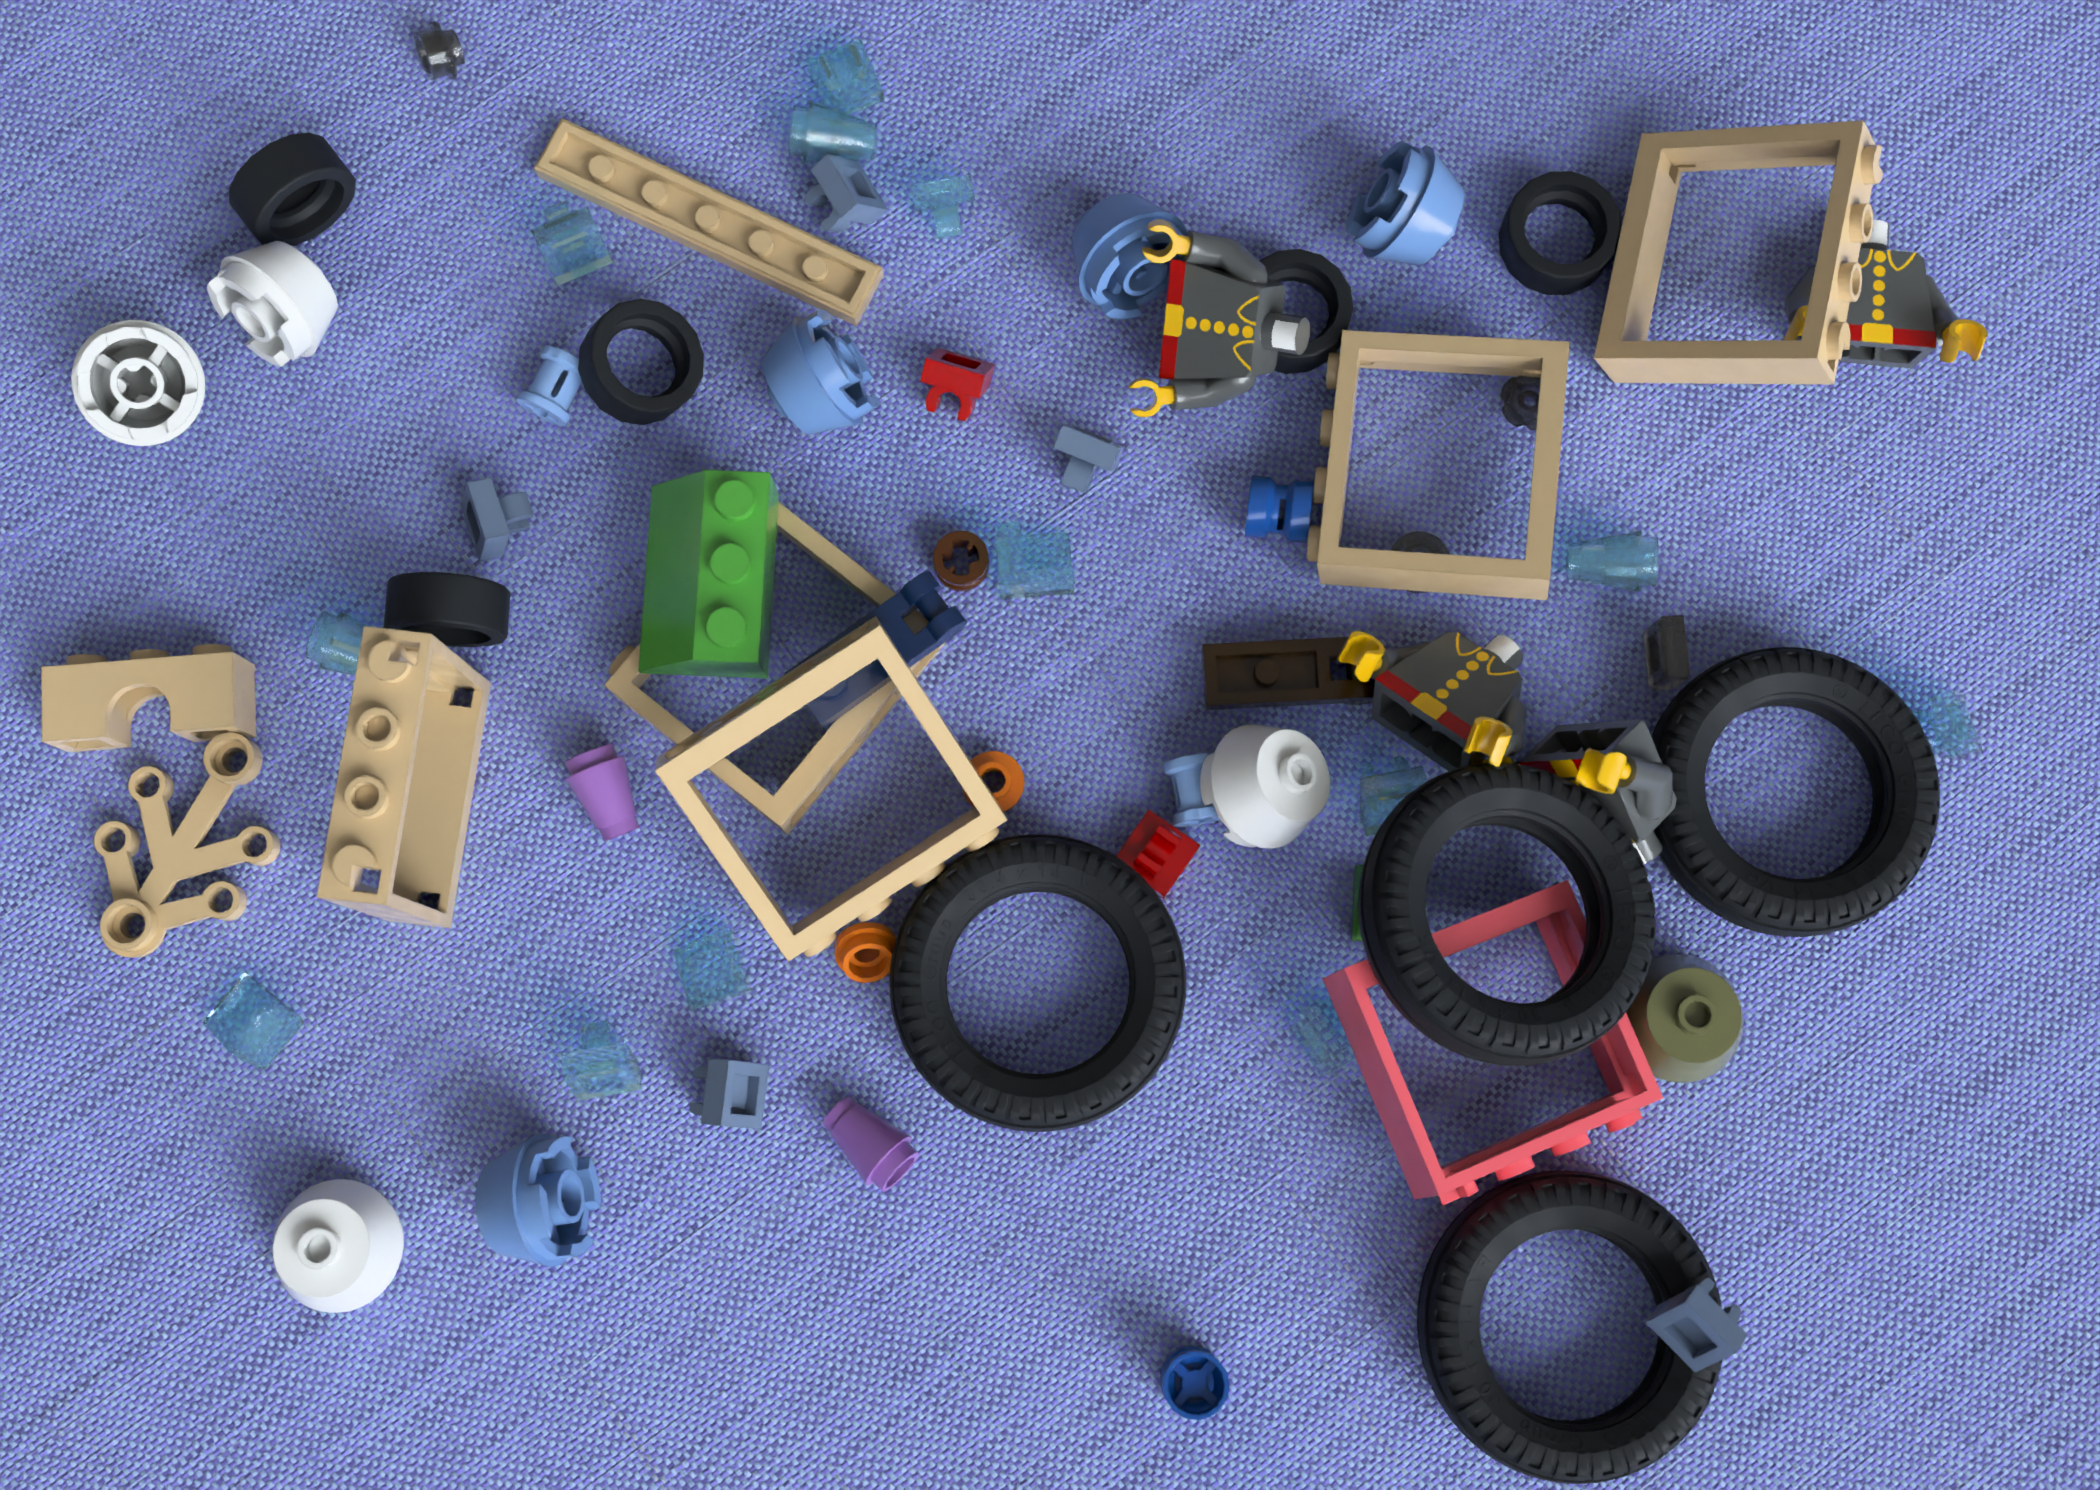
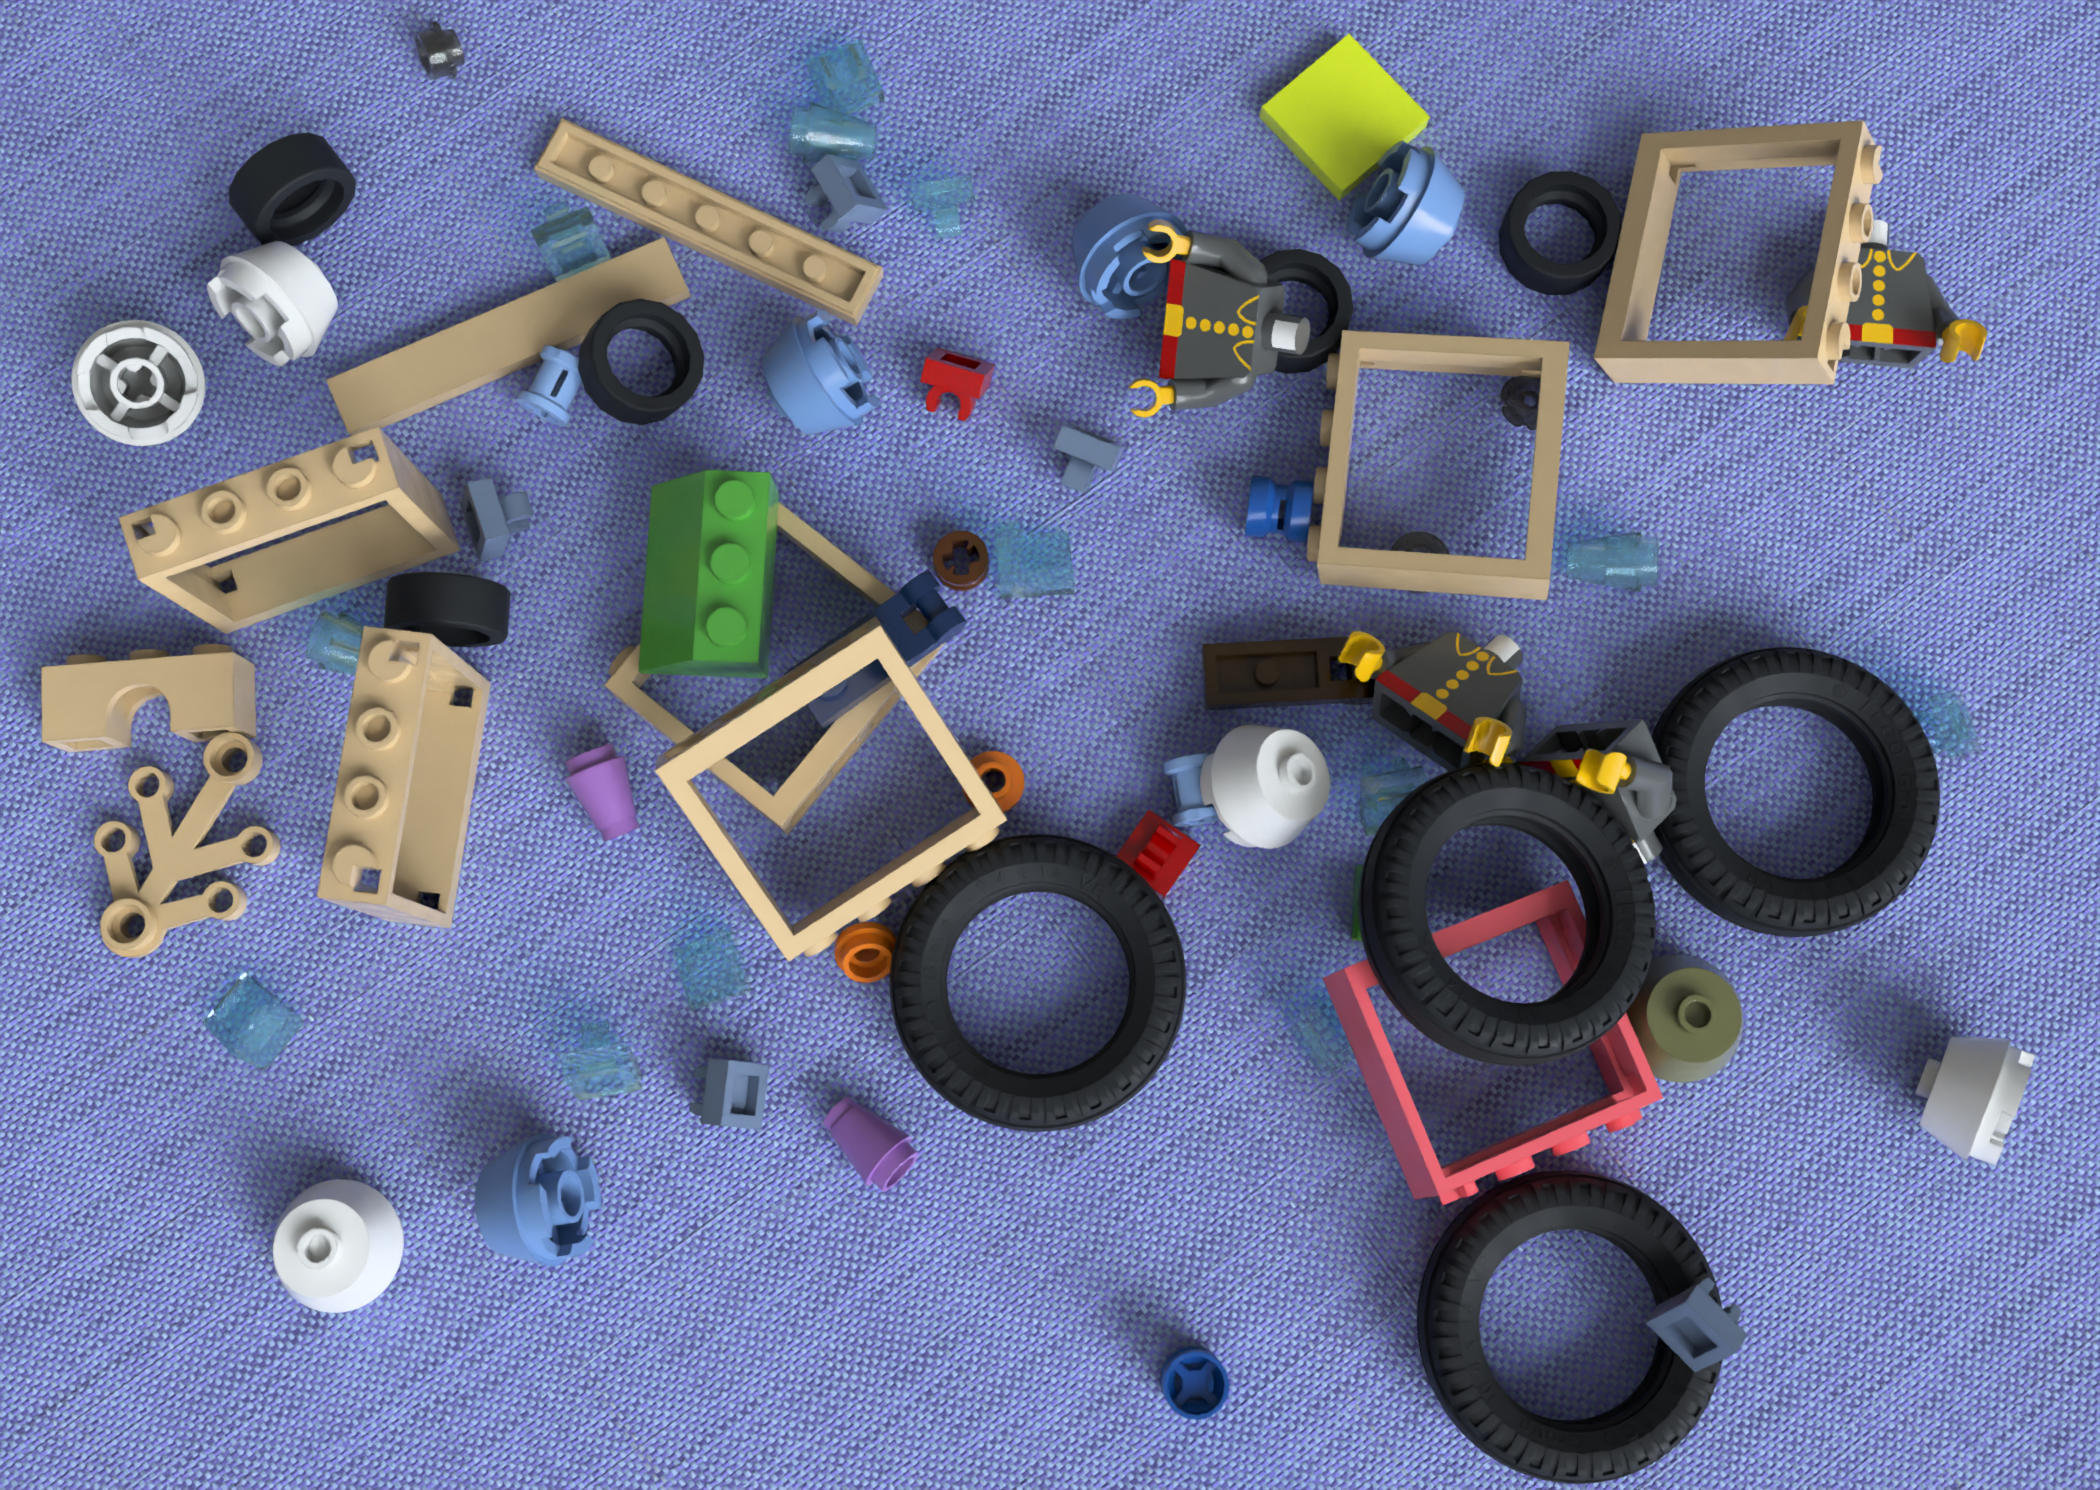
(278, 503): none -> tan window
(501, 339): none -> tan tile
(1343, 116): none -> neon yellow tile
(1666, 653): clear smoke tile -> none
(1974, 1095): none -> white cone

